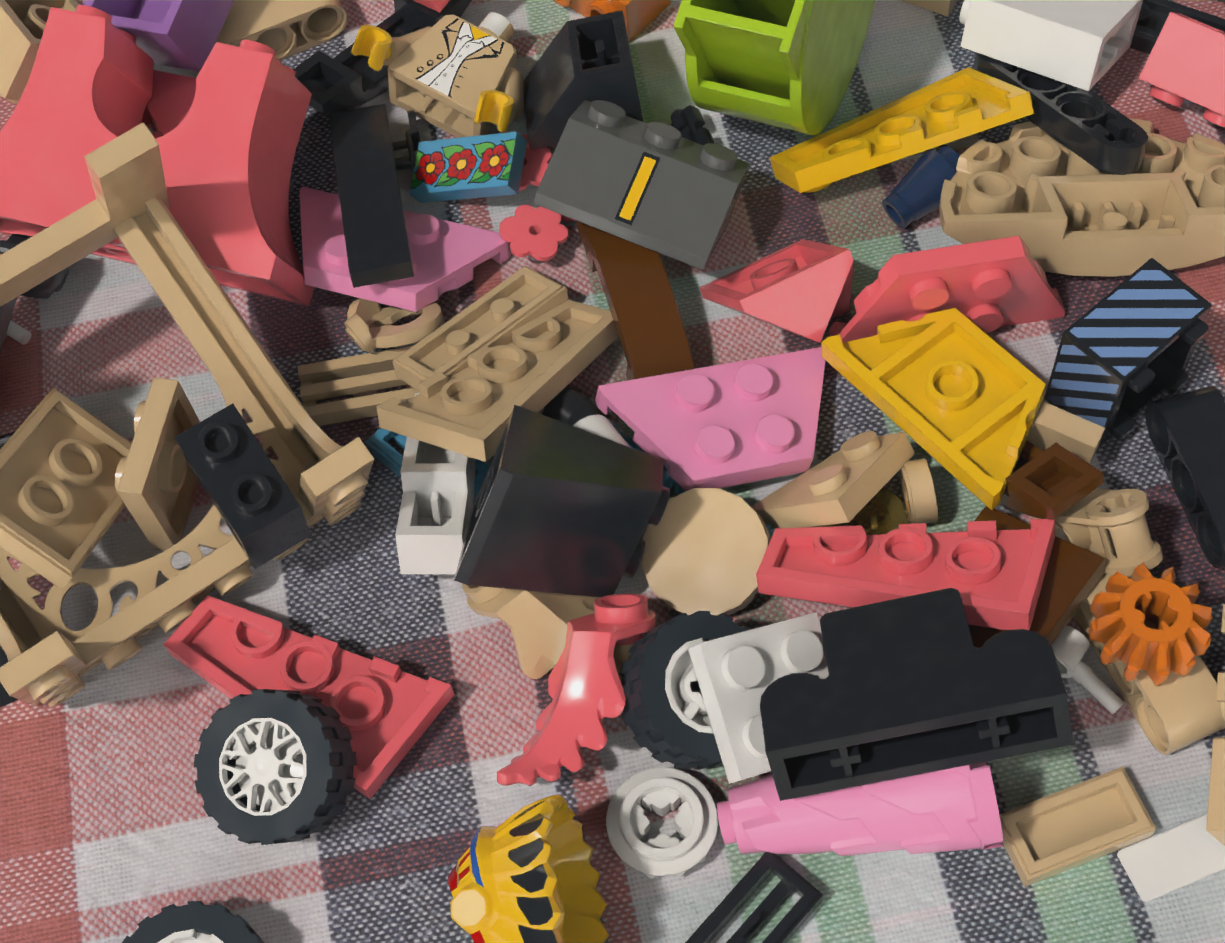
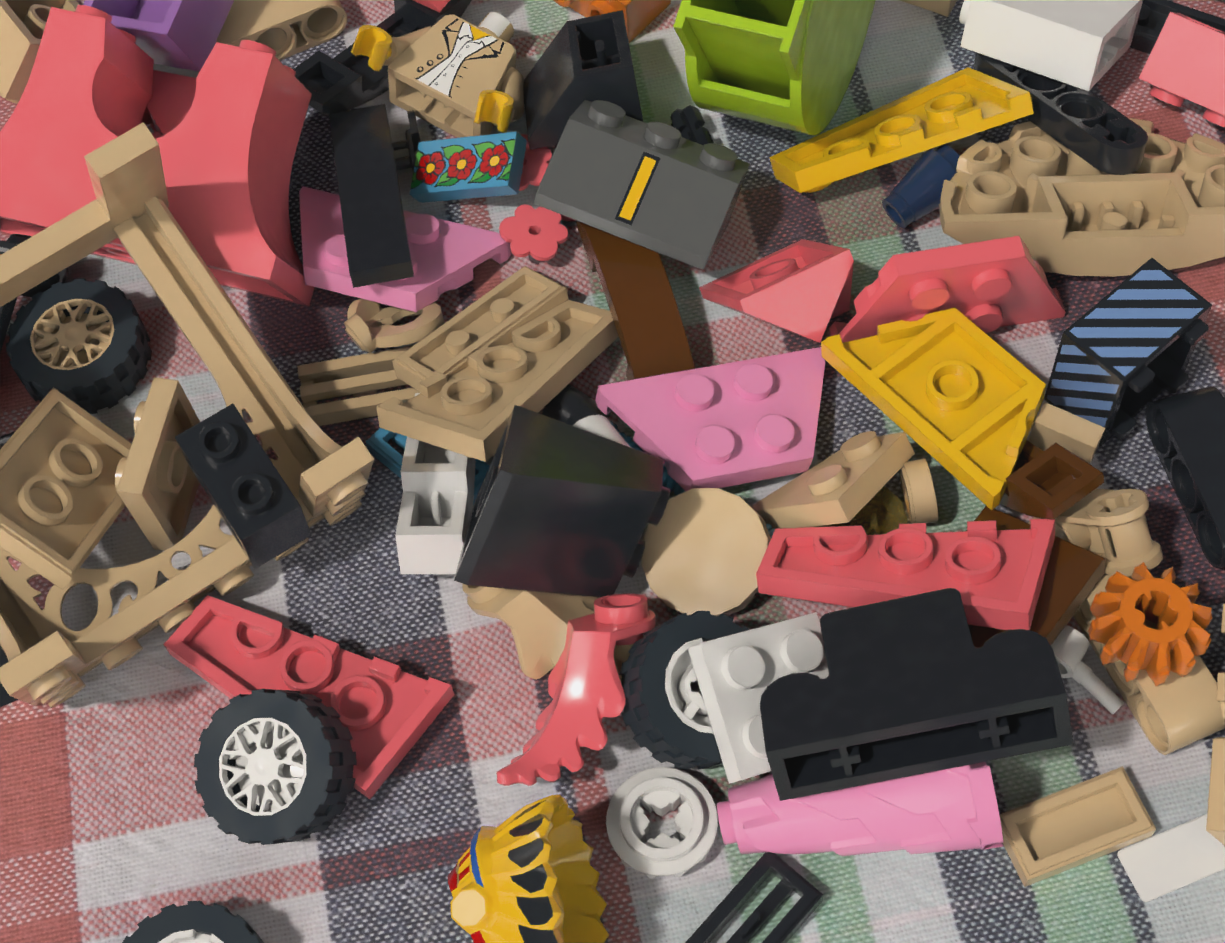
(75, 318): none -> black wheel

